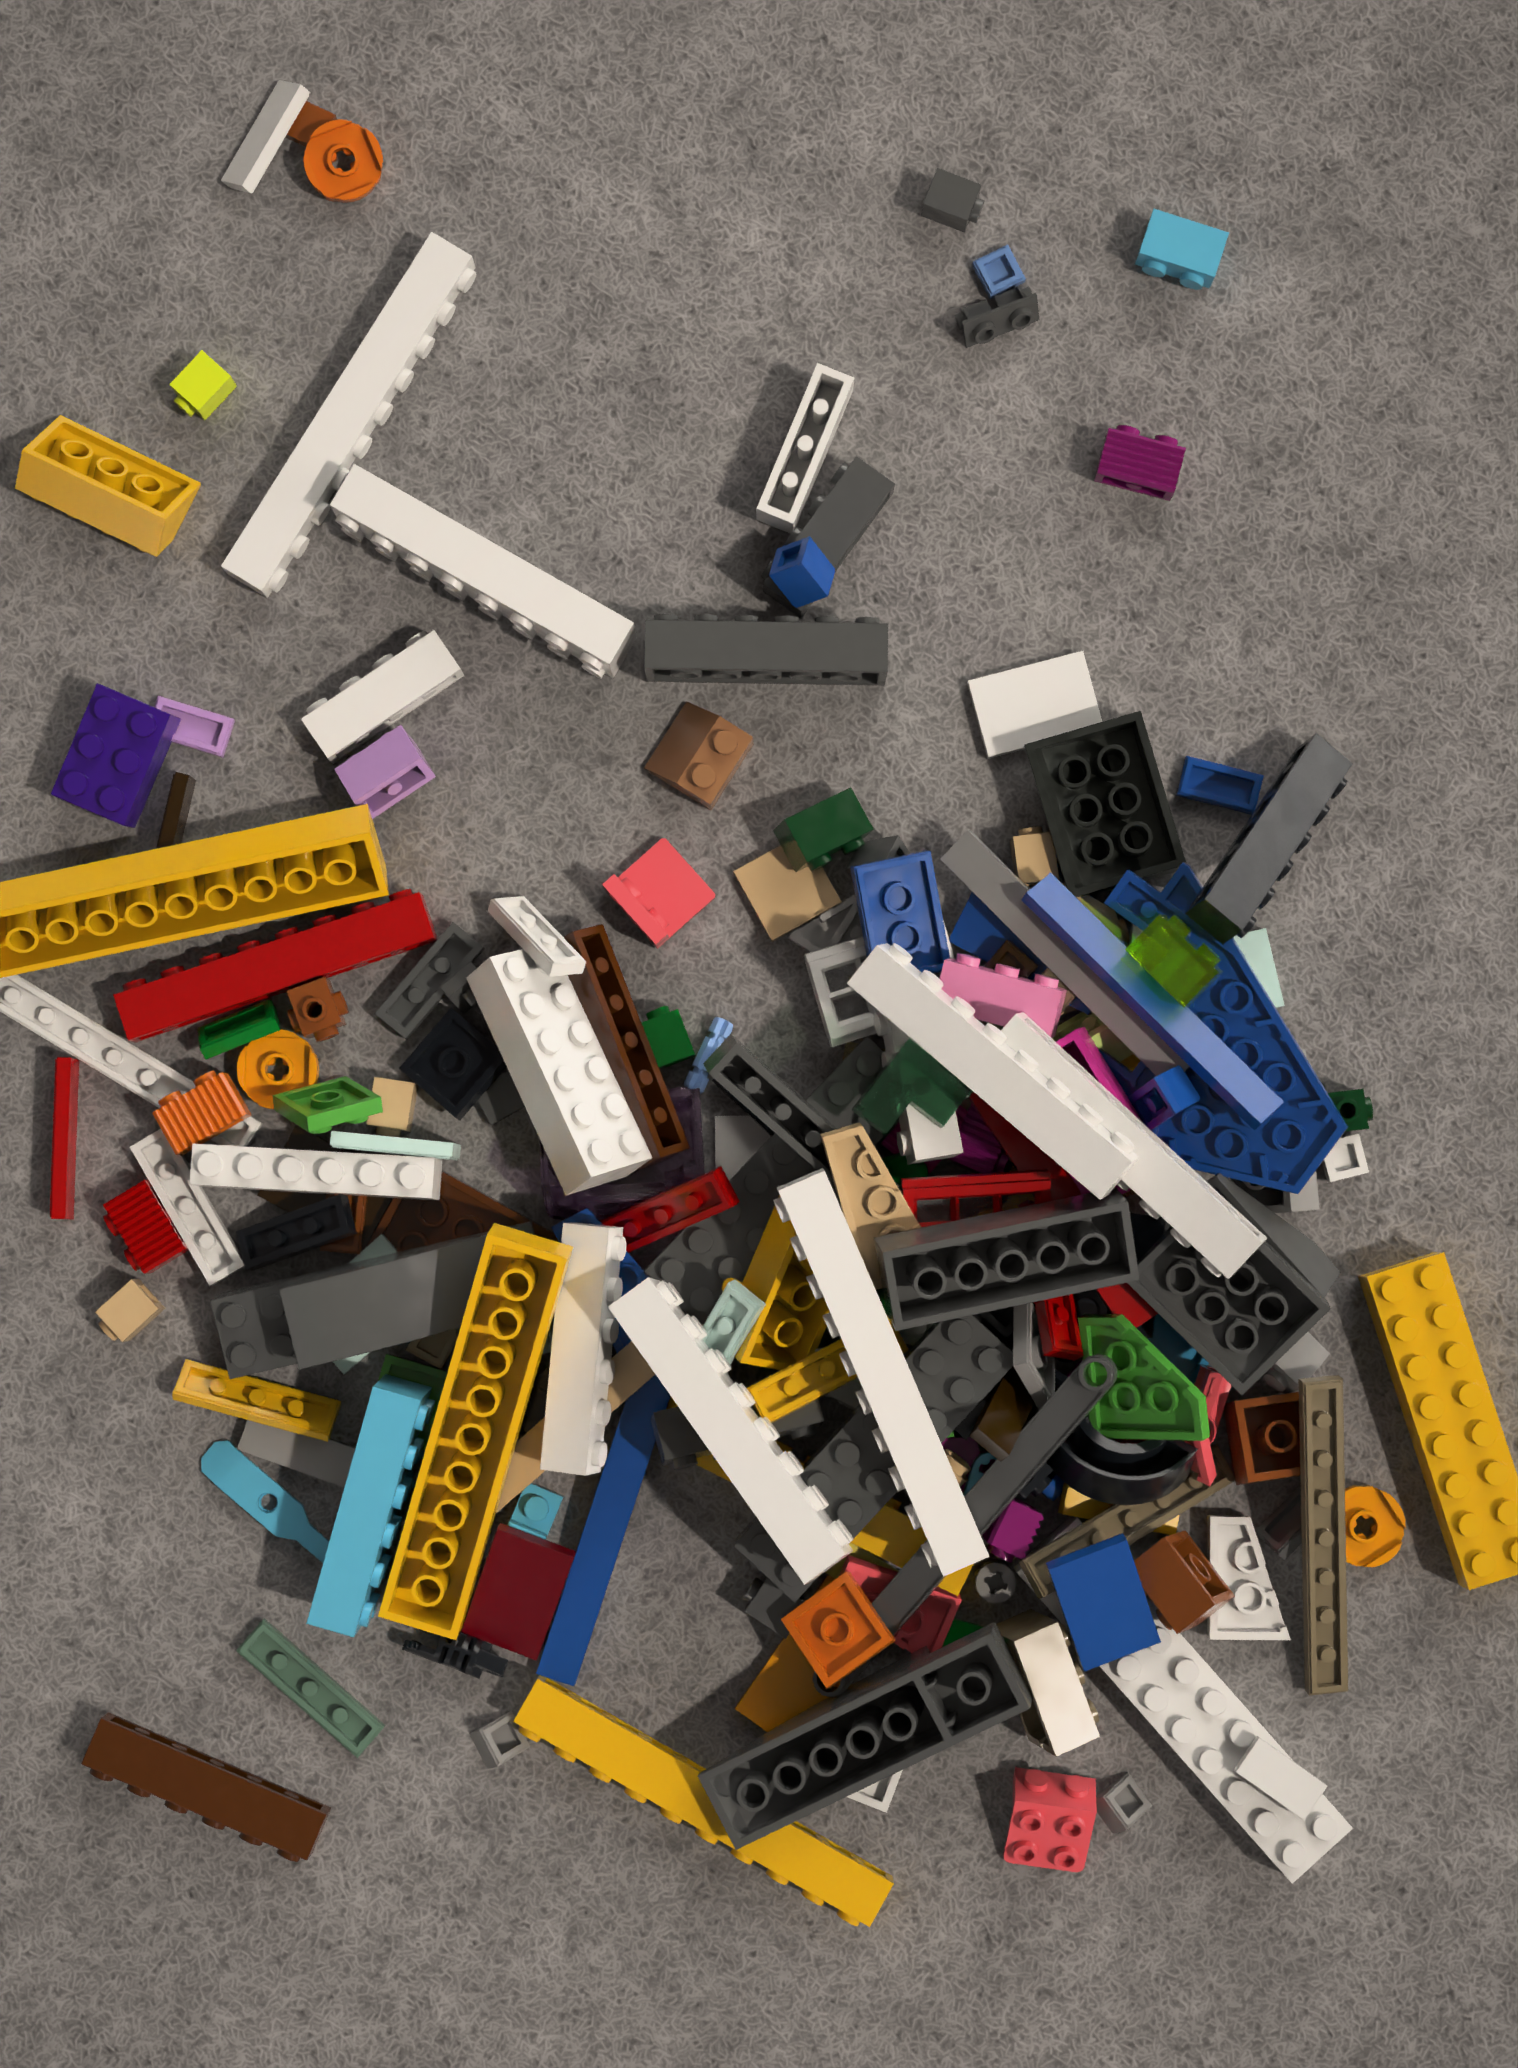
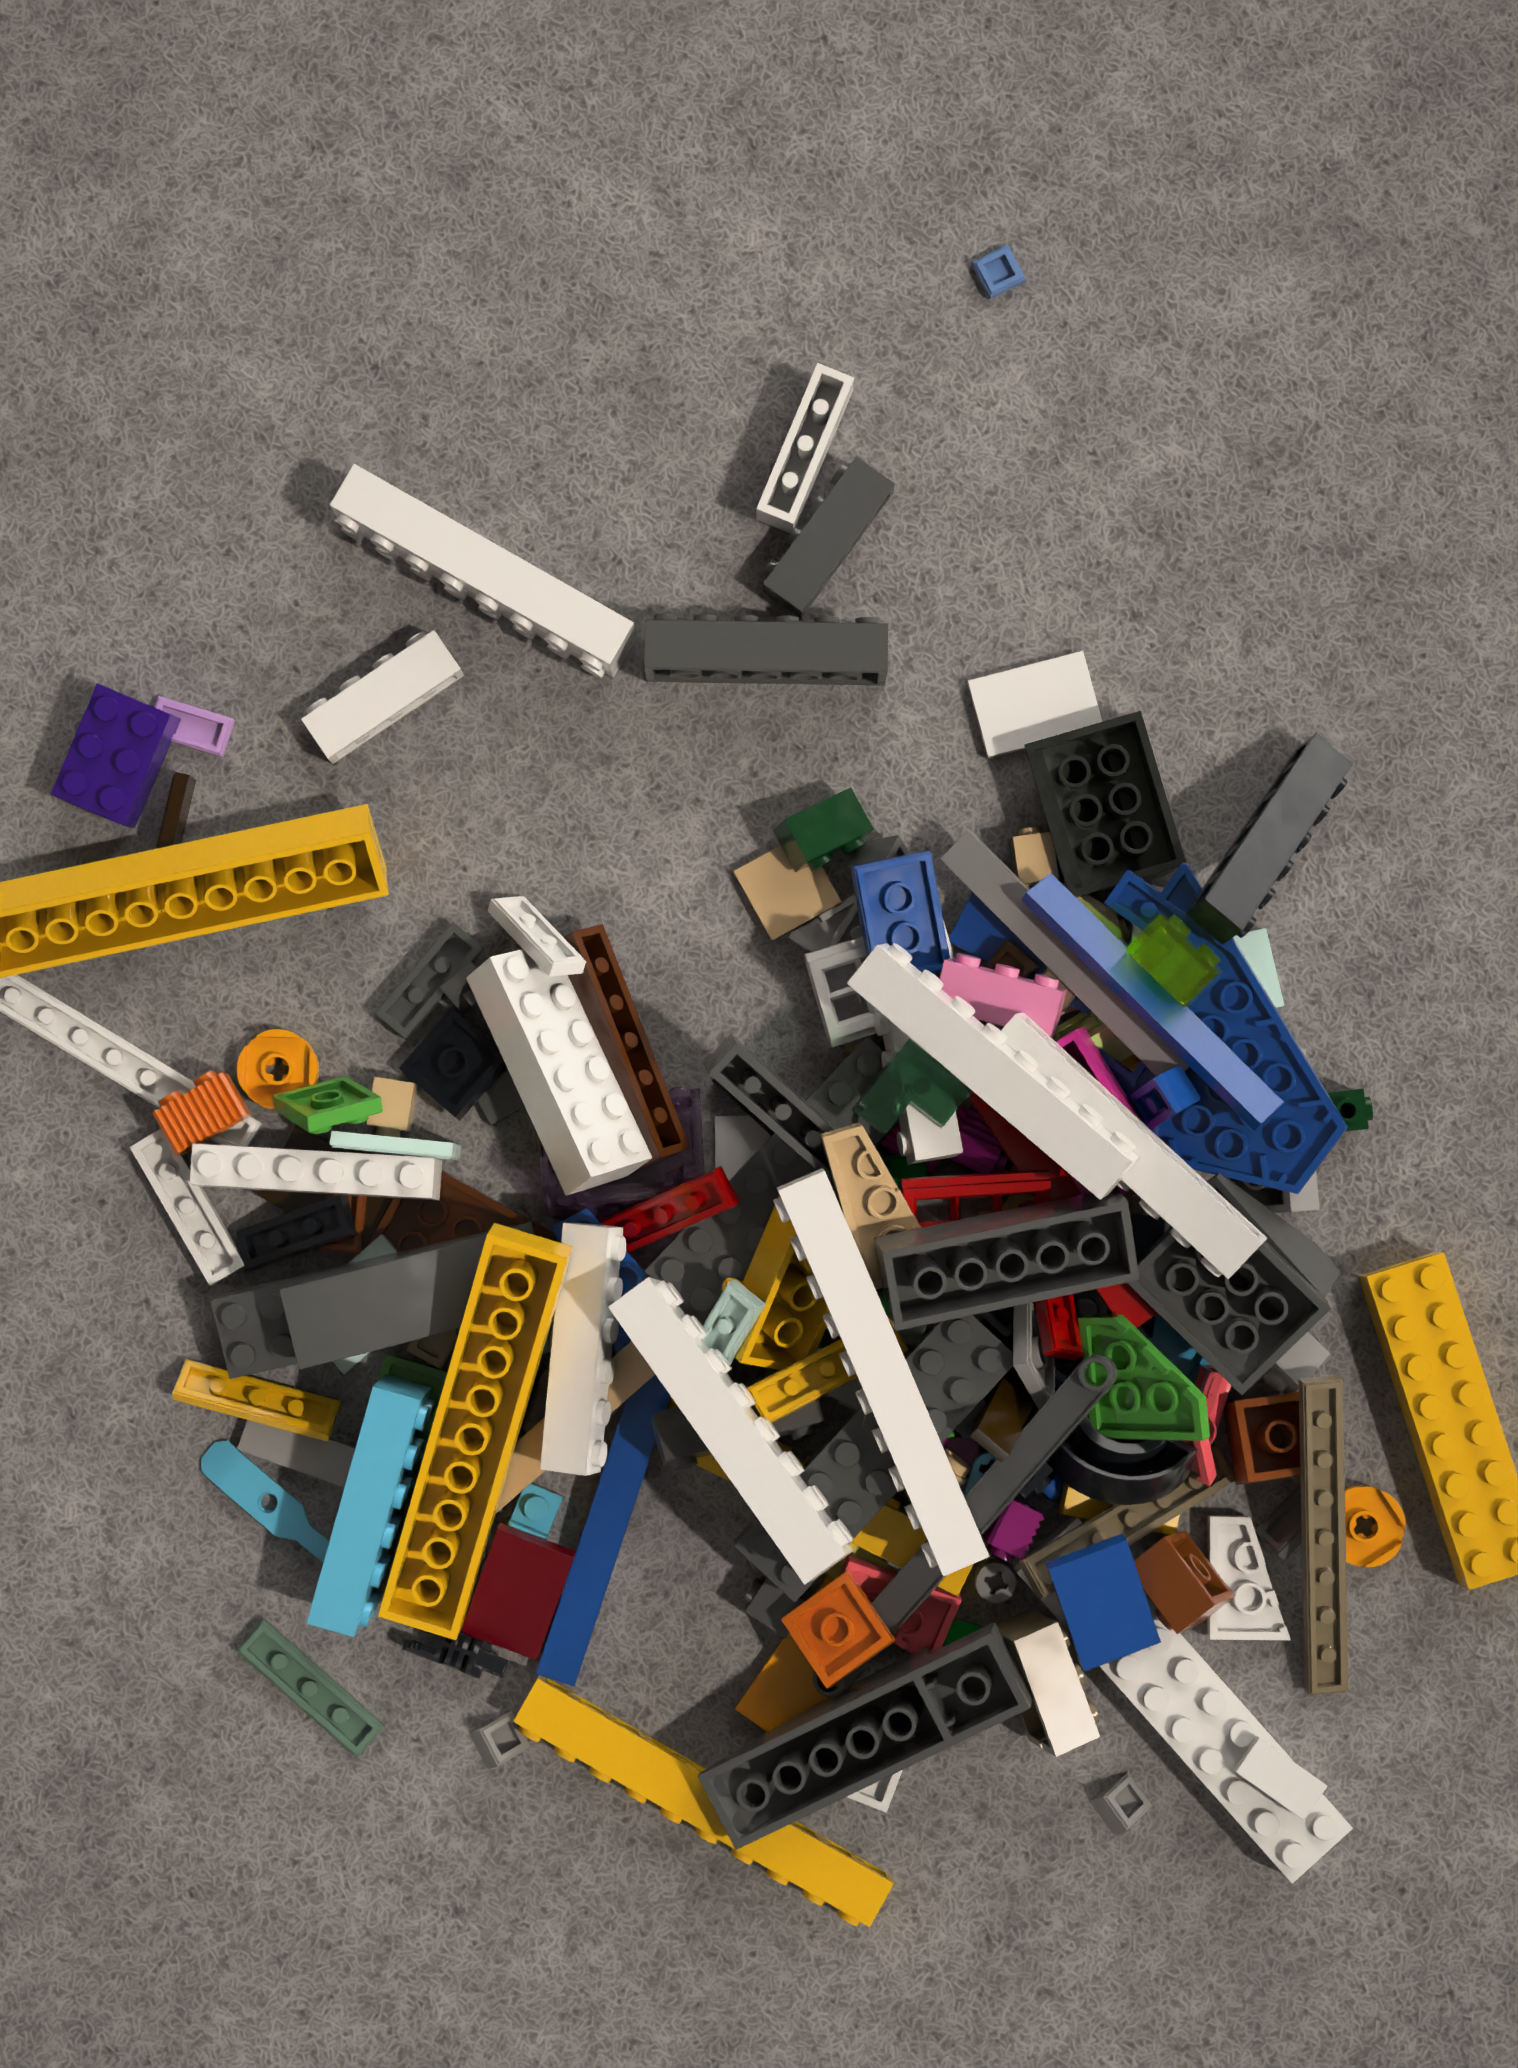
(64, 1138): red tile -> none
(106, 485): yellow slope -> none
(128, 1311): tan brick -> none
(144, 1227): red brick -> none
(202, 386): neon yellow brick -> none
(206, 1787): reddish brown brick -> none
(238, 1029): green tile -> none
(265, 136): white tile -> none
(274, 967): red brick -> none
(307, 122): dark orange tile -> none
(307, 999): dark orange brick -> none
(350, 415): white brick -> none
(352, 140): orange plate -> none
(385, 771): lavender brick -> none
(660, 892): coral bracket -> none
(667, 1037): green brick -> none
(700, 754): medium nougat slope -> none
(719, 1031): light blue axle -> none
(802, 572): blue panel -> none
(952, 200): dark grey brick -> none
(1014, 311): dark grey hinge -> none
(1050, 1820): coral bracket -> none
(1140, 462): magenta brick -> none
(1181, 250): medium azure brick -> none
(1219, 785): blue tile -> none
(1345, 1159): white plate -> none

